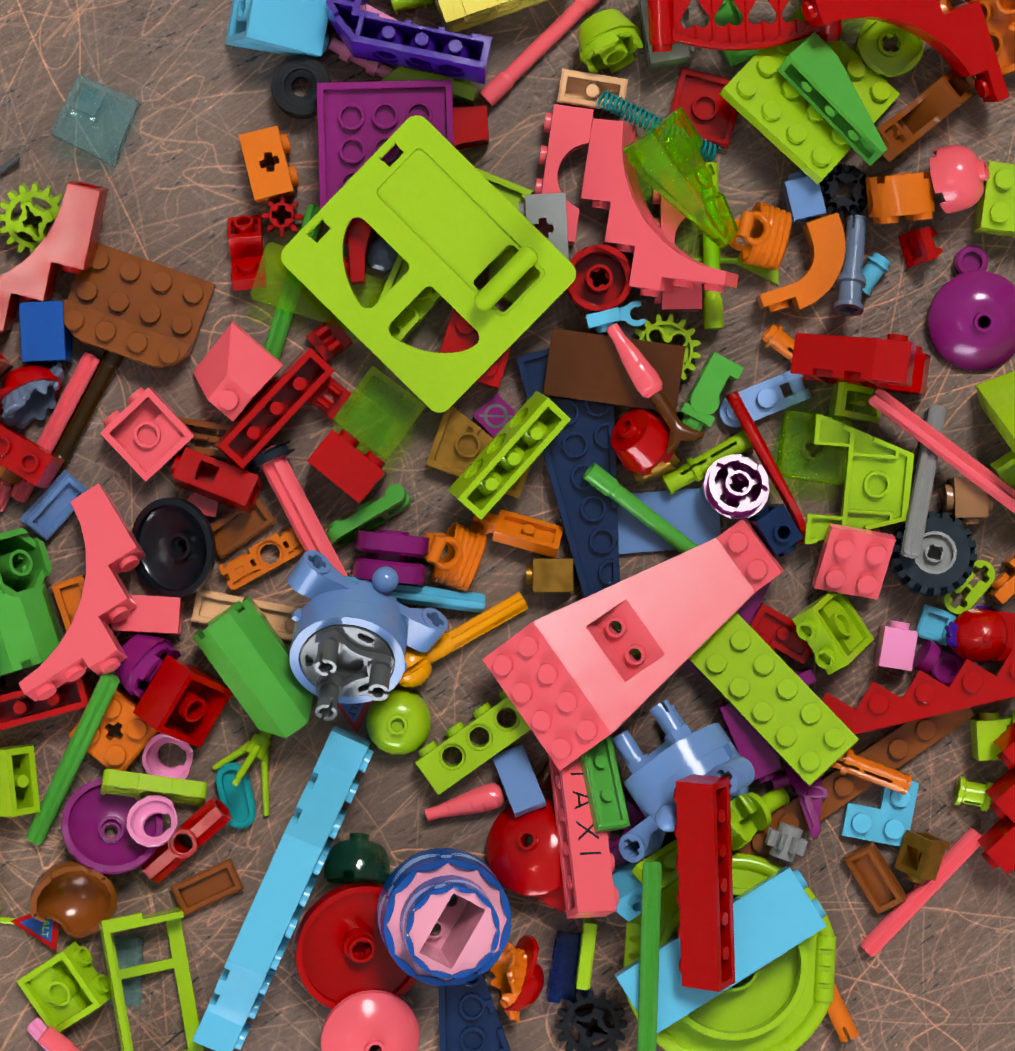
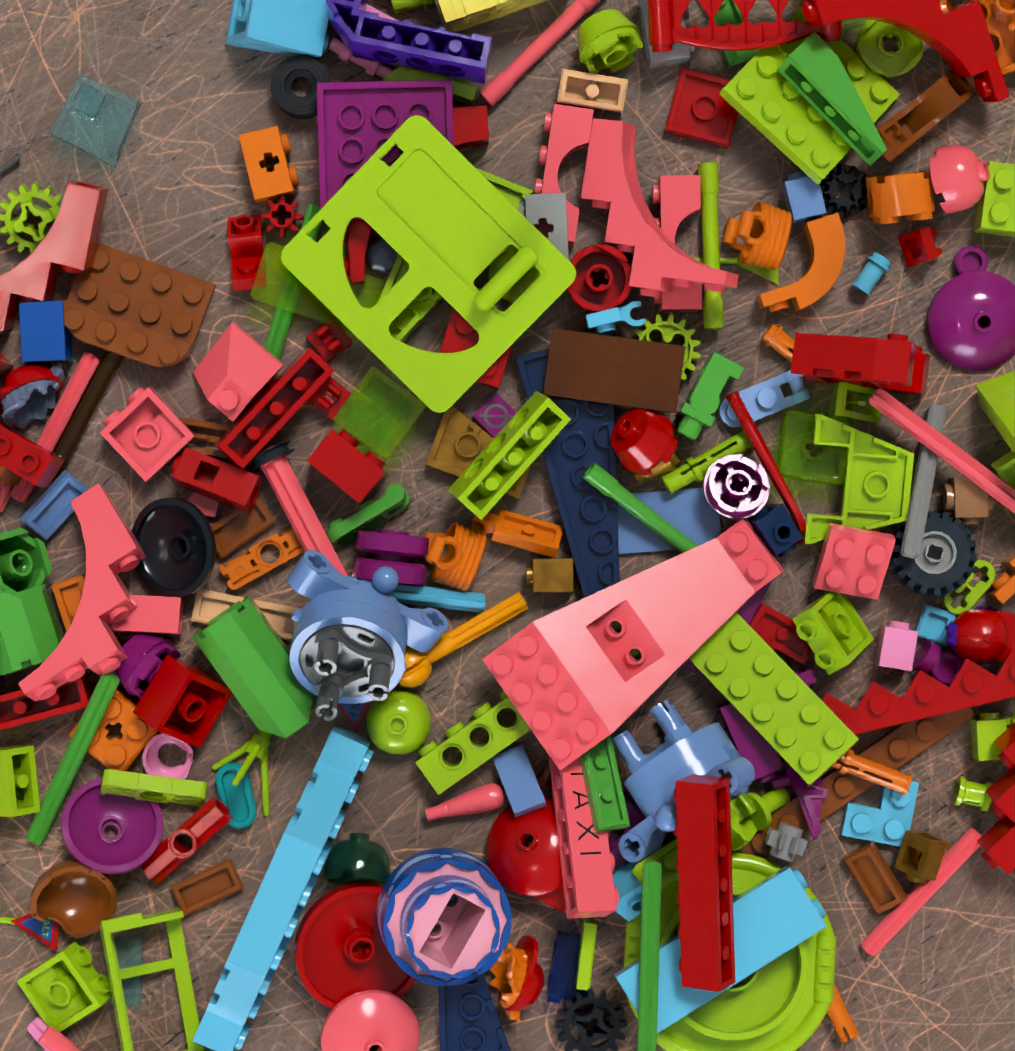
(142, 811): bright pink piece -> none
(615, 97): teal piece -> none
(649, 386): coral piece -> none
(673, 165): clear neon green wedge -> none
(851, 279): sand blue pin -> none

